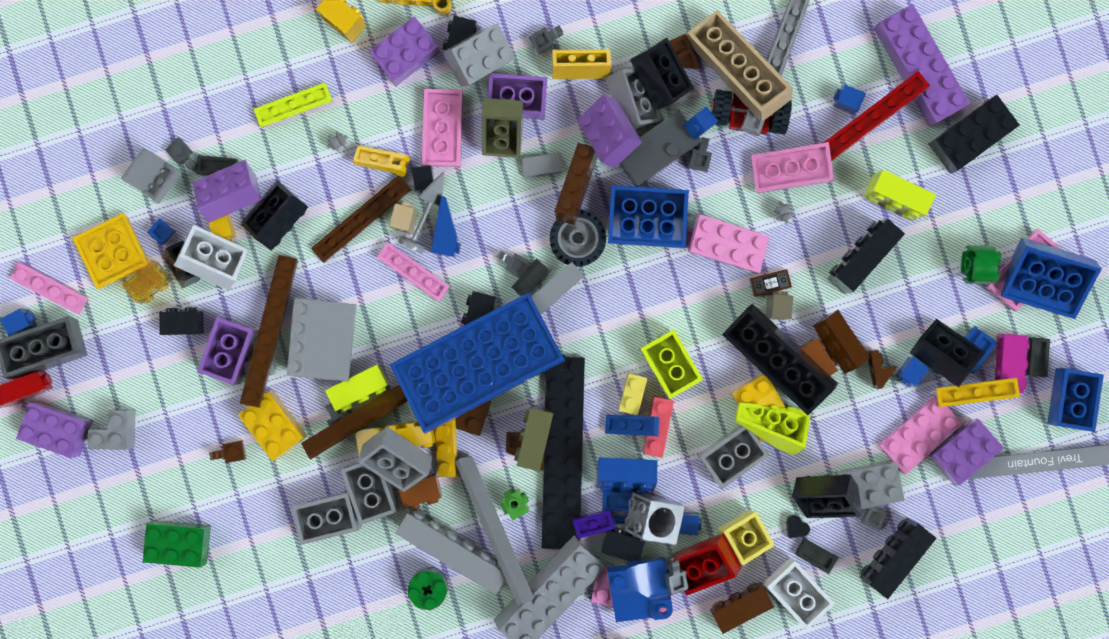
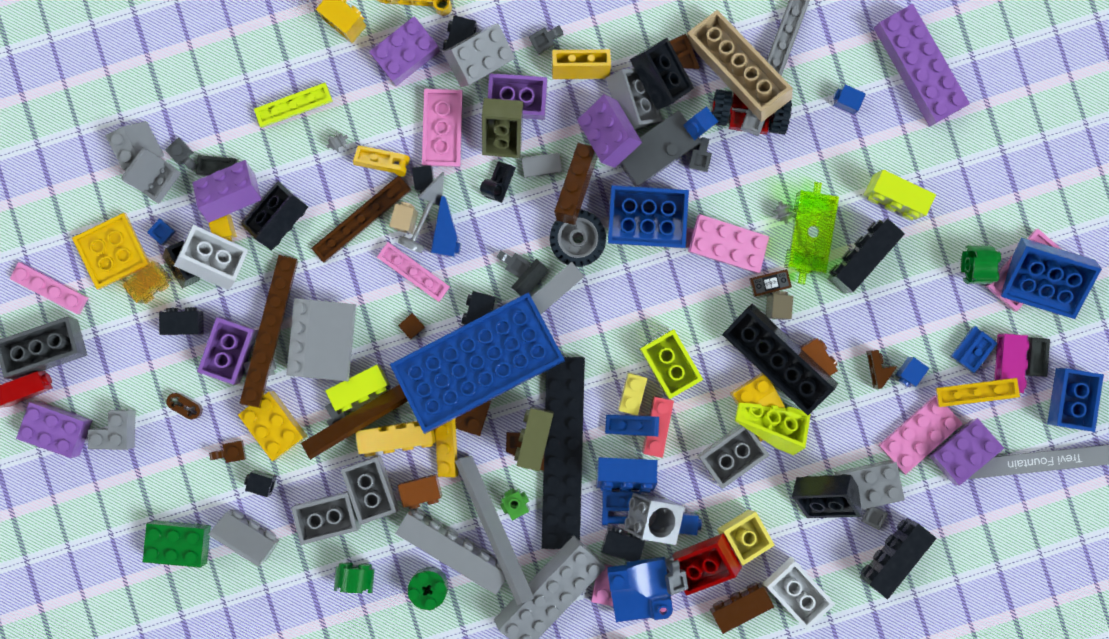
(18, 321): blue brick -> none
(130, 140): none -> light grey slope
(187, 402): none -> reddish brown beam
(244, 537): none -> light grey slope
(260, 483): none -> black brick
(354, 579): none -> green brick
(395, 459): light grey brick -> none
(411, 326): none -> reddish brown tile
(497, 186): none -> black plate
(593, 523): dark purple plate -> none
(792, 168): bright pink plate -> none
(796, 527): black tile -> none
(806, 252): none -> clear neon green brick
(816, 555): pearl dark grey tile -> none
(841, 341): reddish brown brick -> none
(877, 114): red plate -> none
(947, 352): black slope -> none
(974, 134): black brick -> none

